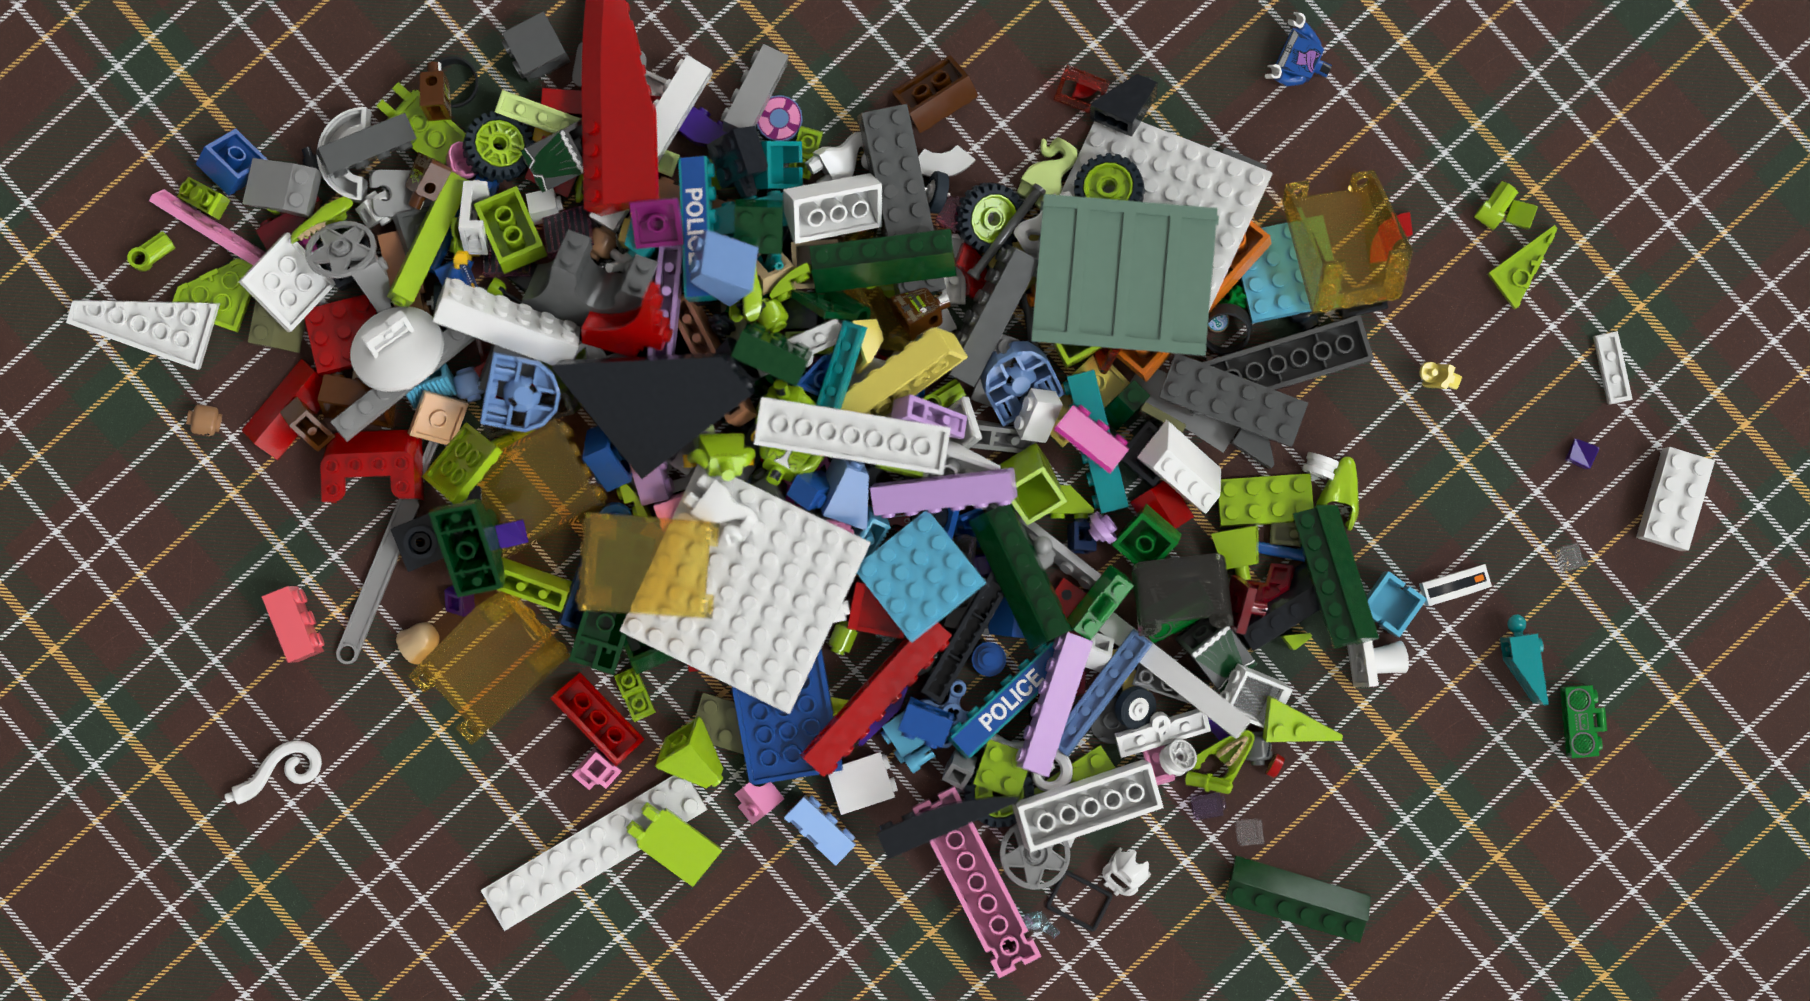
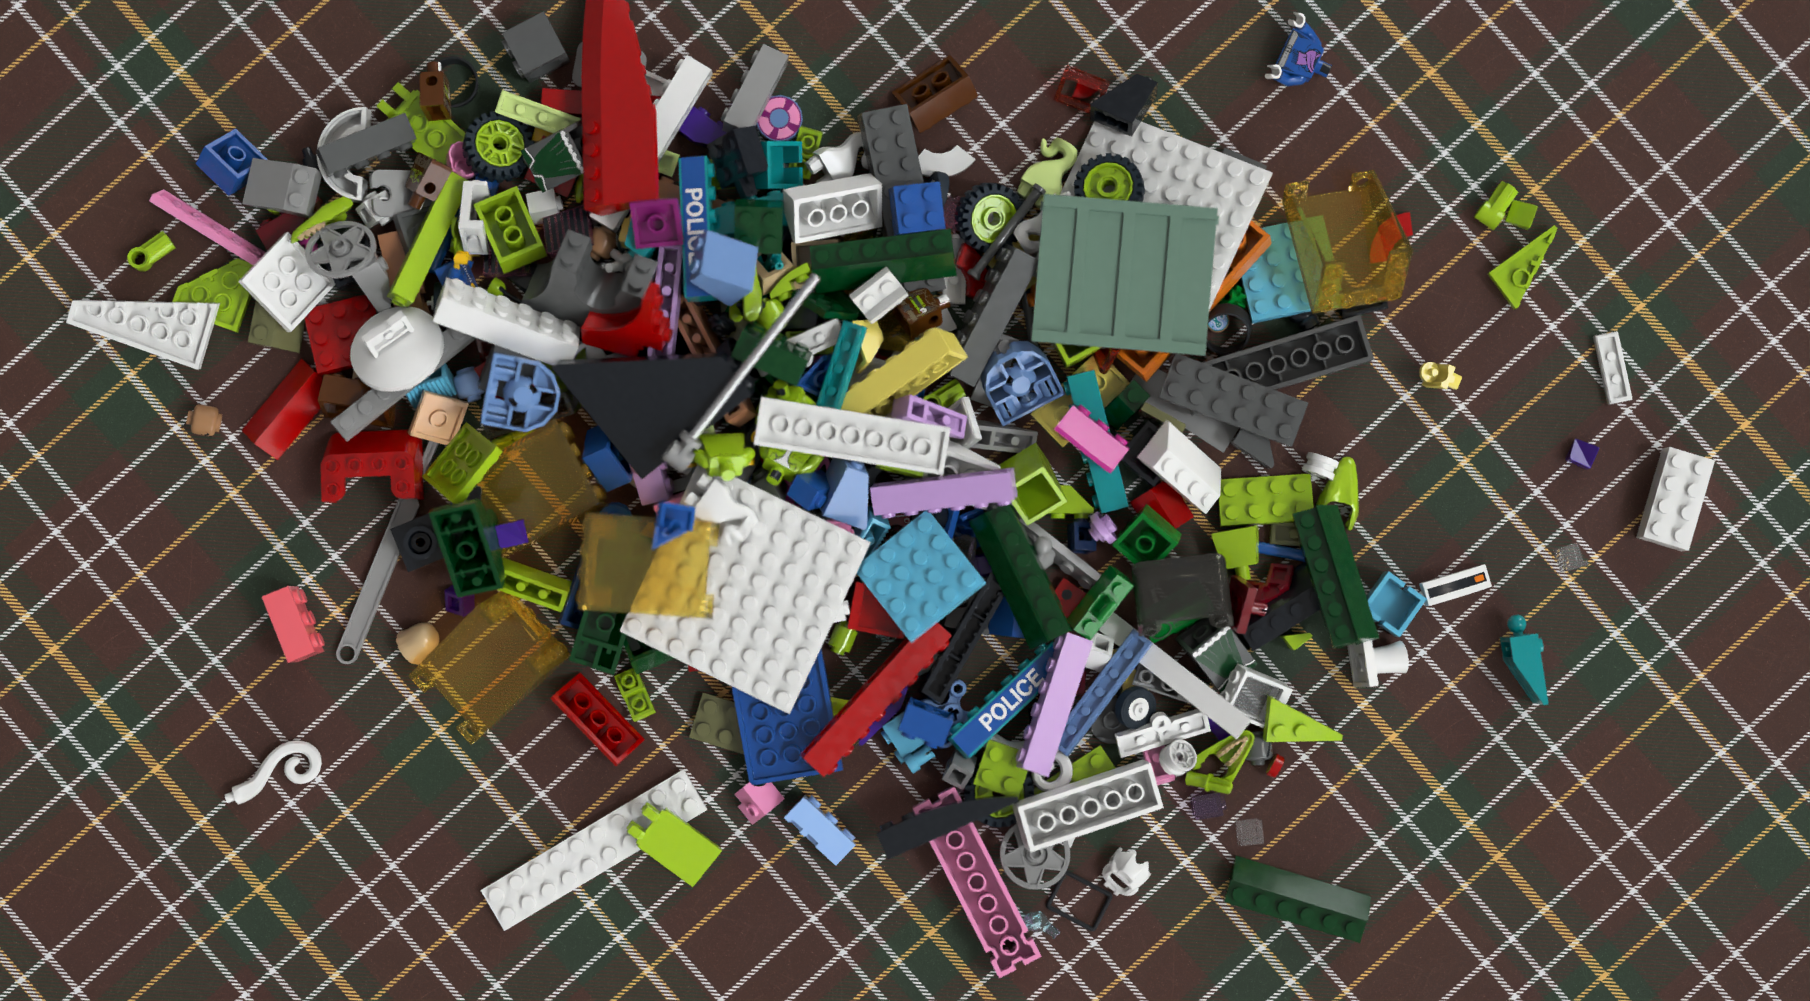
(203, 198): lime slope -> none
(307, 424): reddish brown brick -> none
(596, 770): bright pink brick -> none
(630, 494): lime slope -> none
(672, 522): none -> blue slope
(680, 454): none -> flat silver piece
(691, 755): lime slope -> none
(863, 783): white panel -> none
(879, 295): none -> white bracket
(916, 208): none -> blue brick
(988, 659): blue plate -> none
(1038, 415): white brick -> none
(1578, 721): green piece -> none

